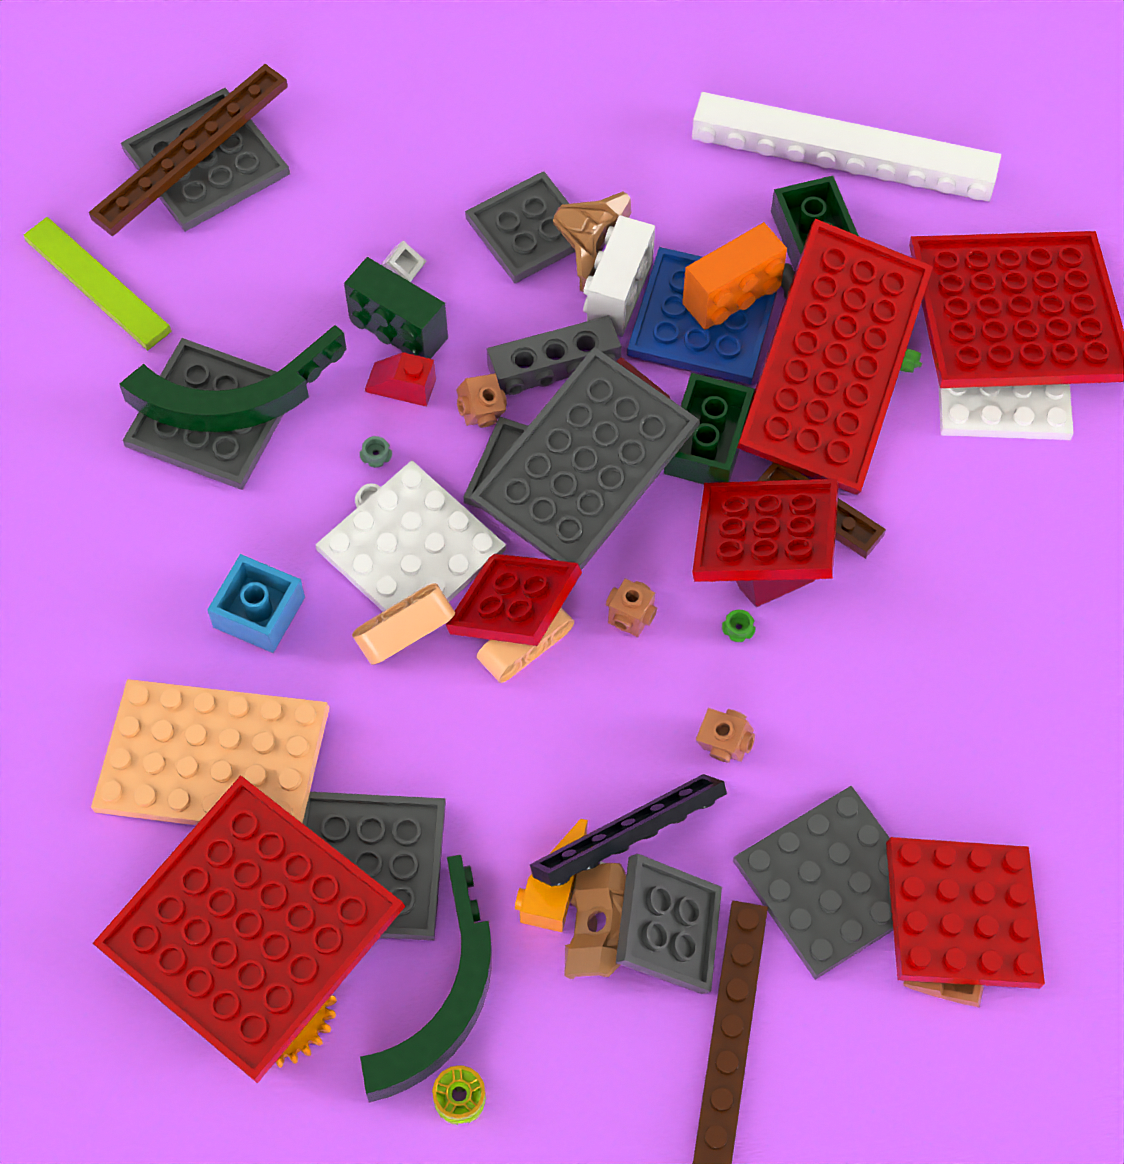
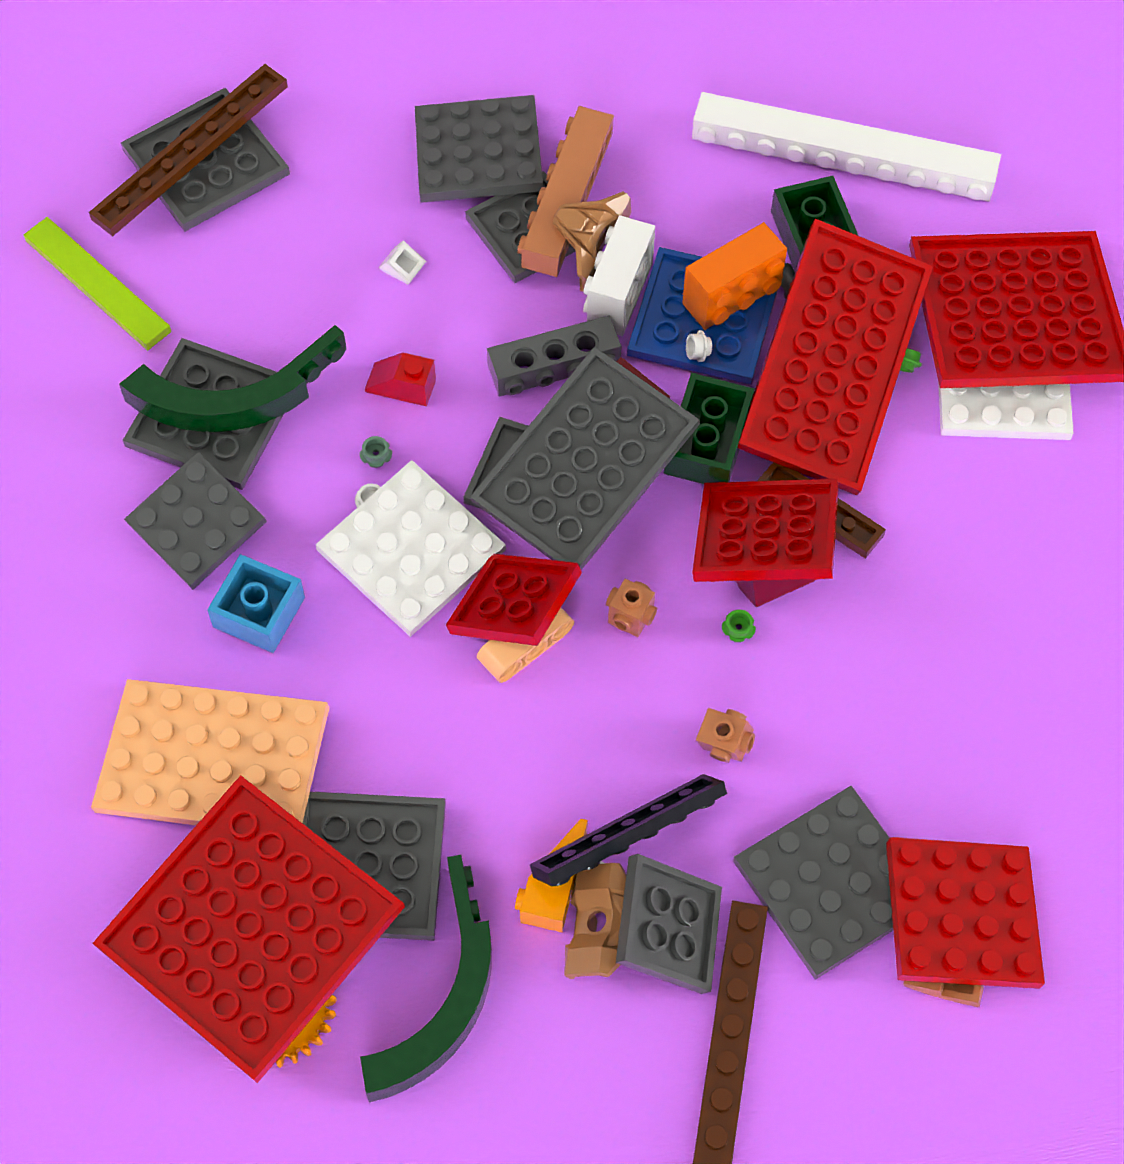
(195, 520): none -> dark grey plate
(395, 310): dark green brick -> none
(403, 624): light nougat beam -> none
(460, 1079): lime wheel -> none
(478, 148): none -> dark grey plate
(481, 400): nougat brick -> none
(568, 183): none -> nougat brick
(698, 346): none -> white plate

